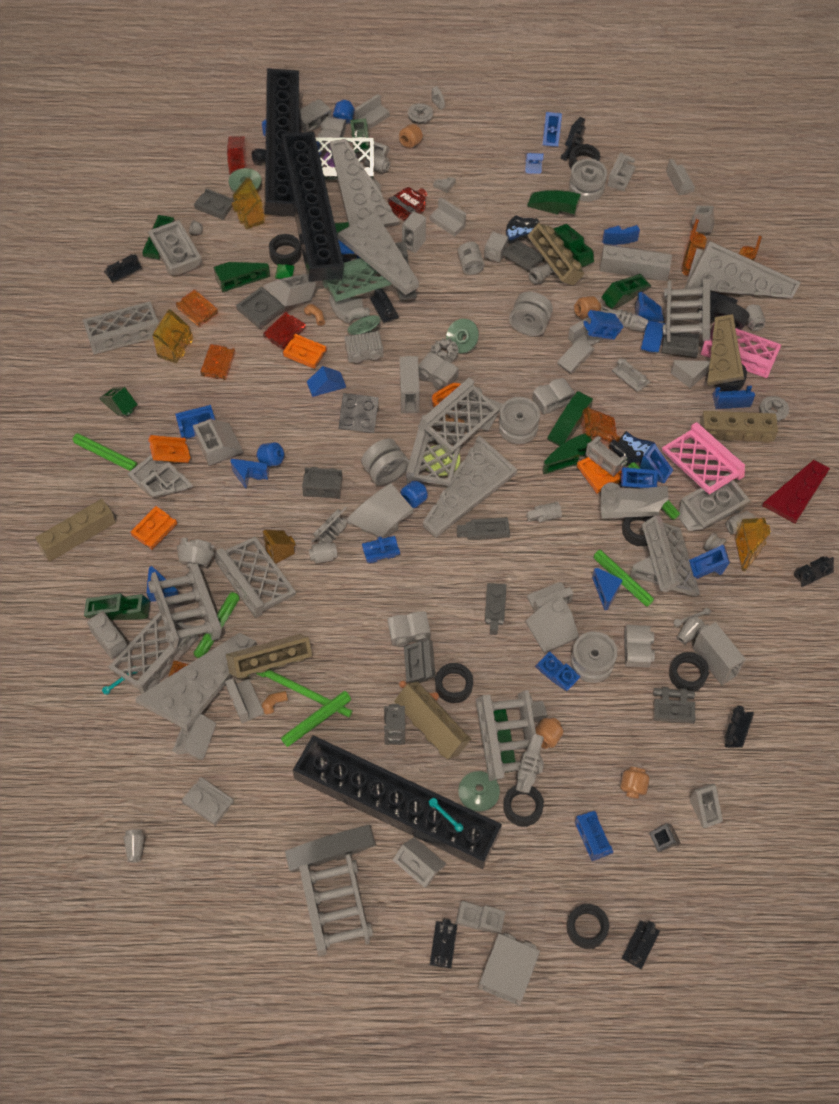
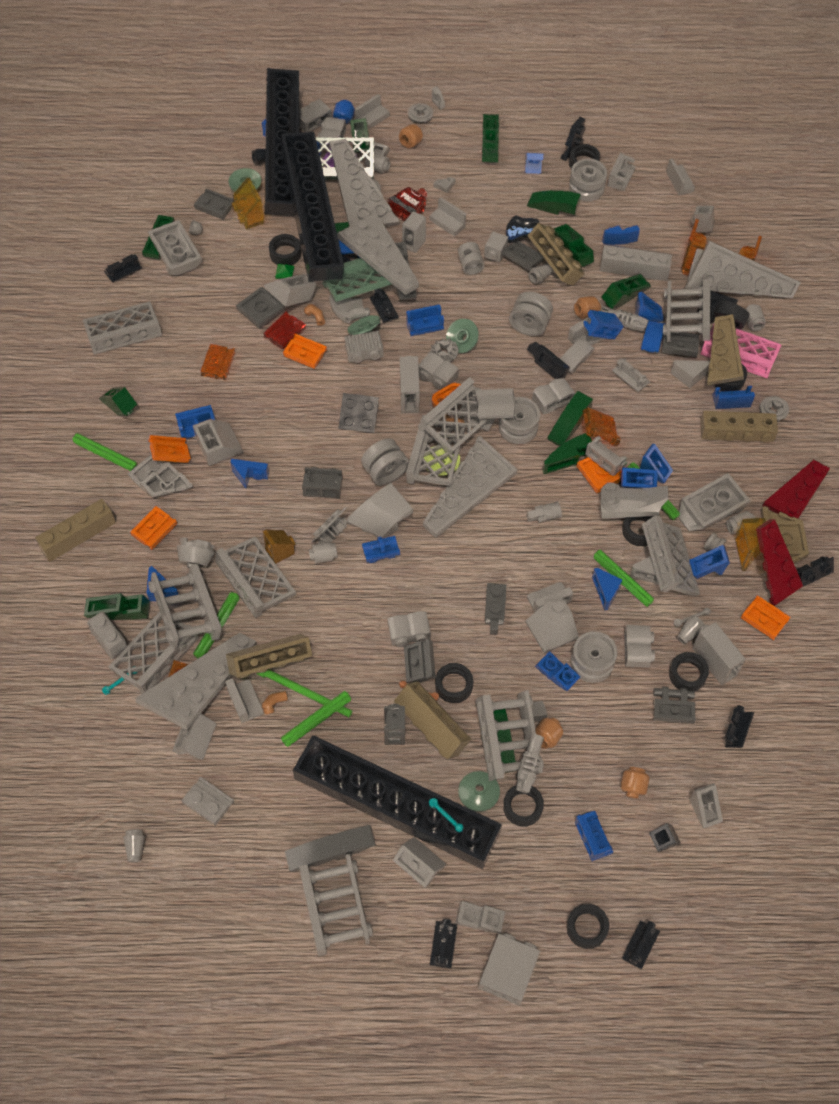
(172, 337): clear yellow slope -> none
(196, 307): clear orange plate -> none
(236, 153): clear red slope -> none
(237, 274): dark green slope -> none
(270, 453): blue head -> none
(325, 381): blue slope -> none
(414, 493): blue head -> none
(424, 320): none -> blue hinge
(484, 529): dark grey hinge -> none
(490, 137): none -> dark green slope
(496, 403): none -> light grey panel
(548, 361): none -> black hinge
(552, 129): blue slope -> none
(630, 447): black arm -> none
(714, 450): bright pink fence -> none
(765, 617): none -> orange plate
(777, 563): none -> dark red wing
(792, 533): none -> dark tan wing

